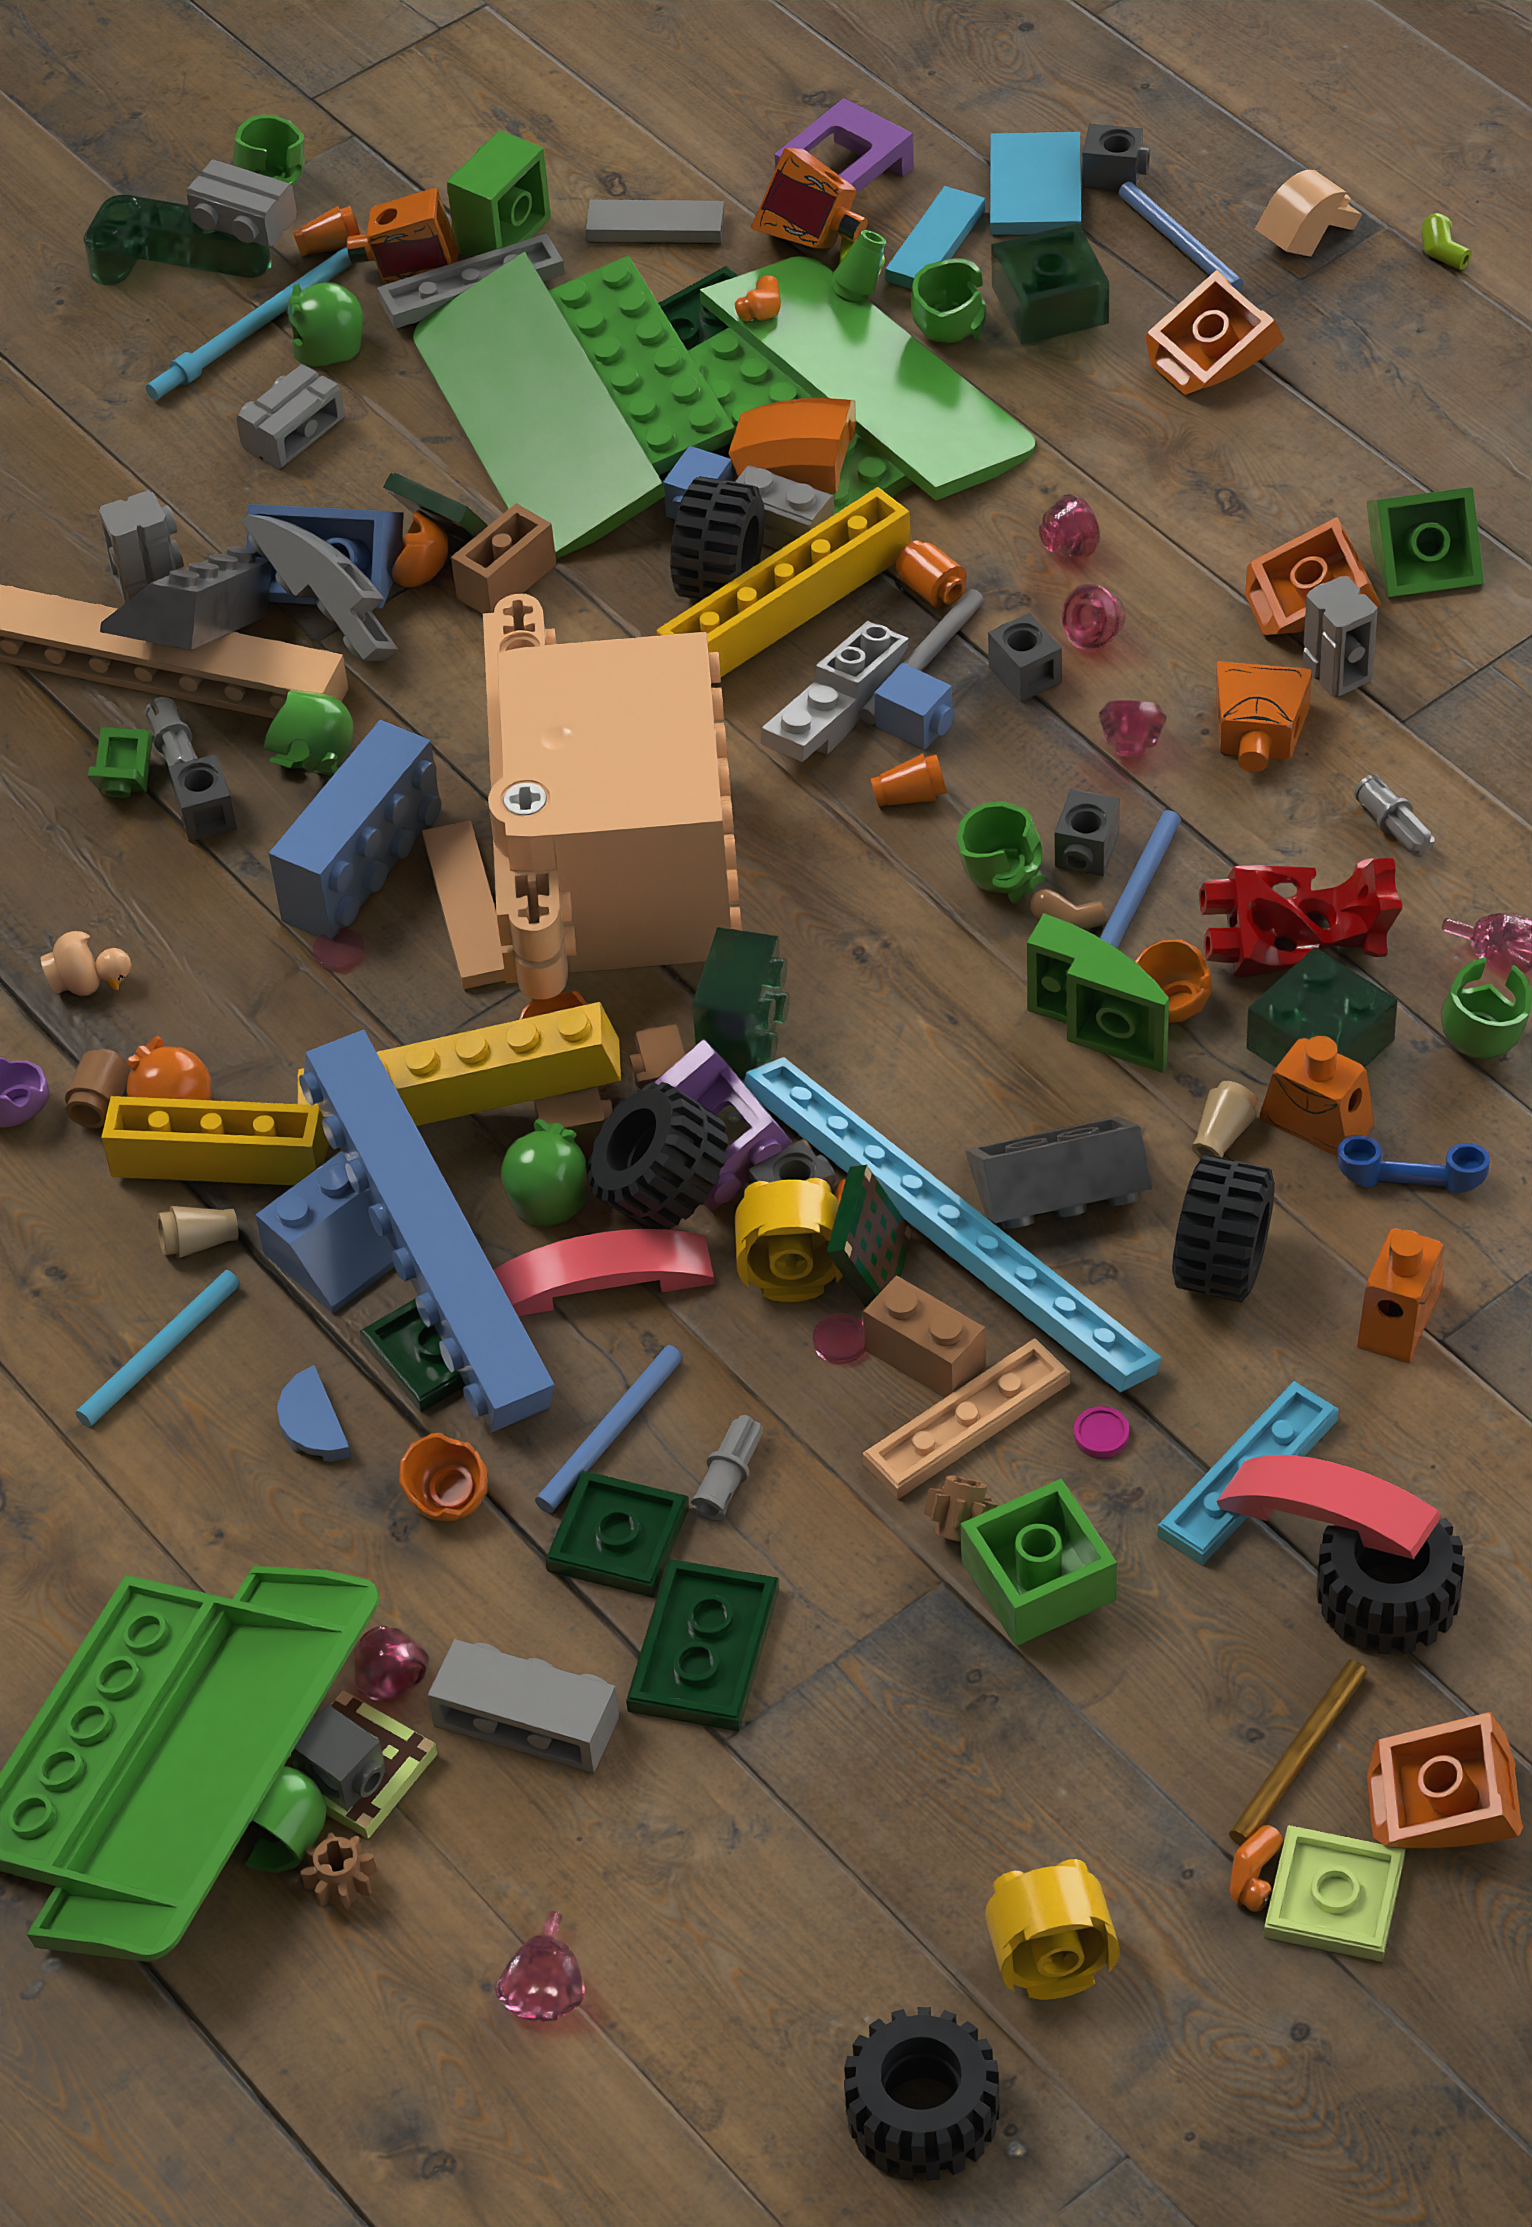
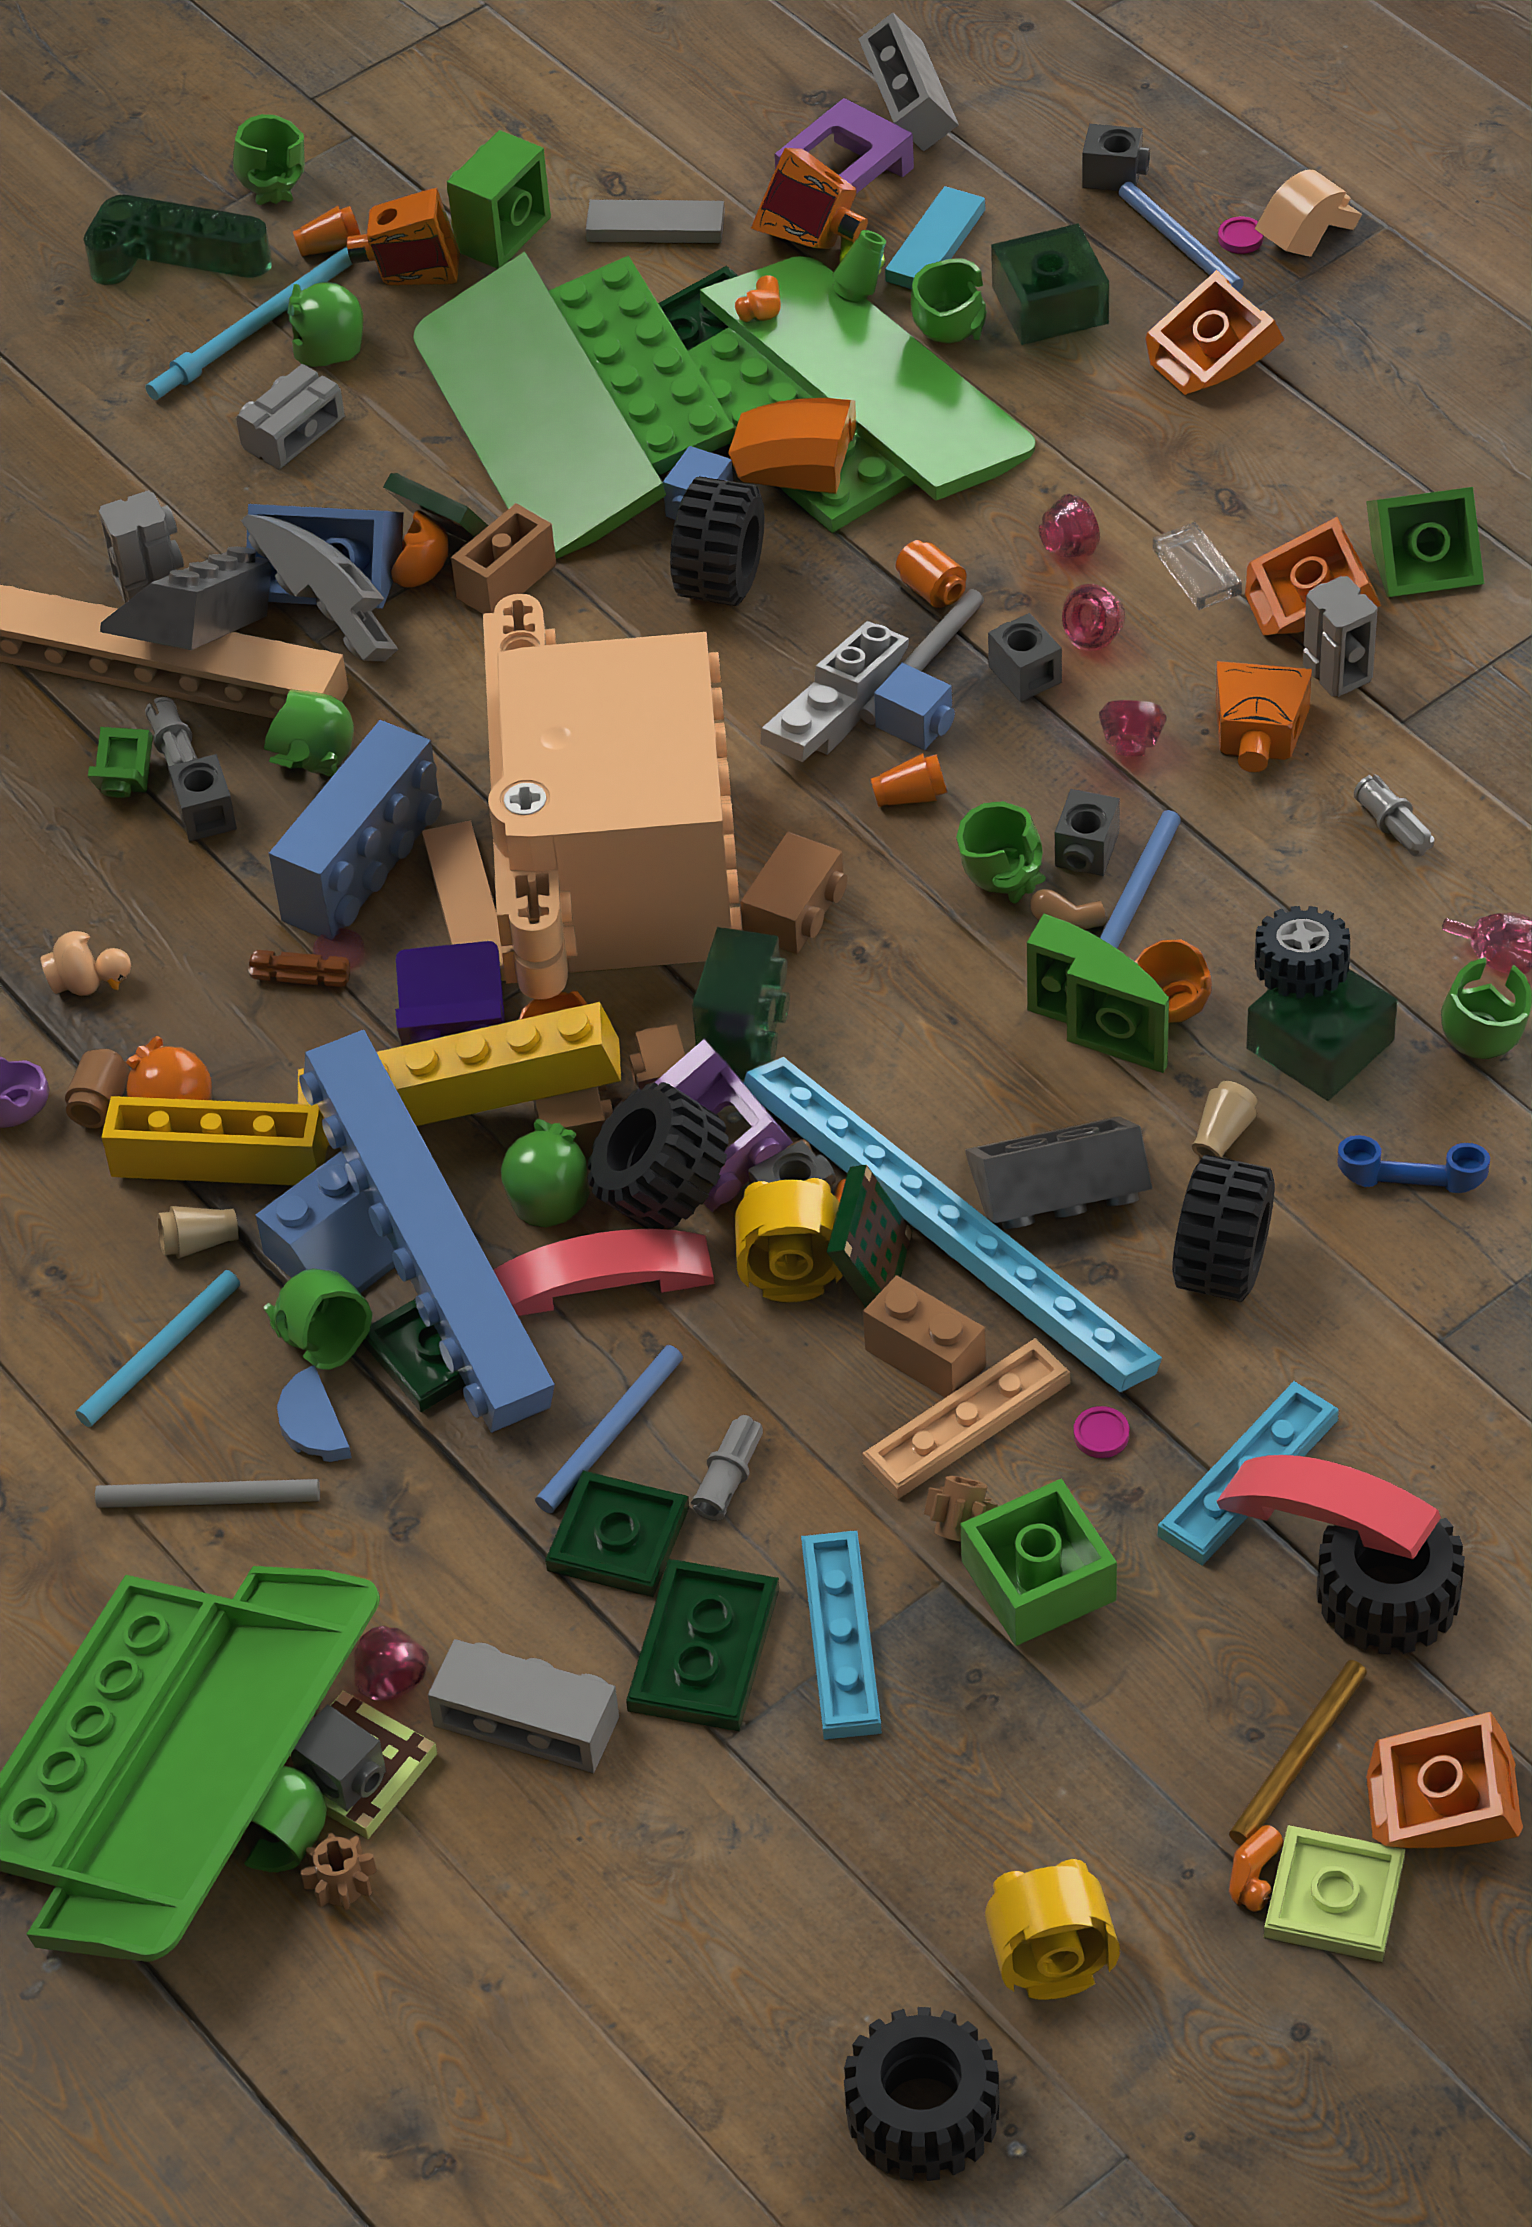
(207, 1493): none -> light grey bar
(241, 203): light grey brick -> none
(299, 968): none -> dark orange axle
(322, 1315): none -> bright green helmet
(419, 295): light grey plate -> none
(443, 1478): orange hair -> none
(448, 990): none -> dark purple bracket
(542, 1977): clear pink piece -> none
(788, 506): light grey brick -> none
(794, 891): none -> medium nougat brick
(798, 580): yellow brick -> none
(839, 1338): clear pink piece -> none
(841, 1635): none -> medium azure tile
(908, 81): none -> light grey brick
(1034, 182): medium azure tile -> none
(1197, 565): none -> clear tile
(1239, 235): none -> dark pink piece
(1302, 951): none -> black wheel
(1319, 1095): orange torso -> none
(1356, 911): red hips -> none
(1405, 1273): orange torso -> none
(1438, 242): lime arm -> none

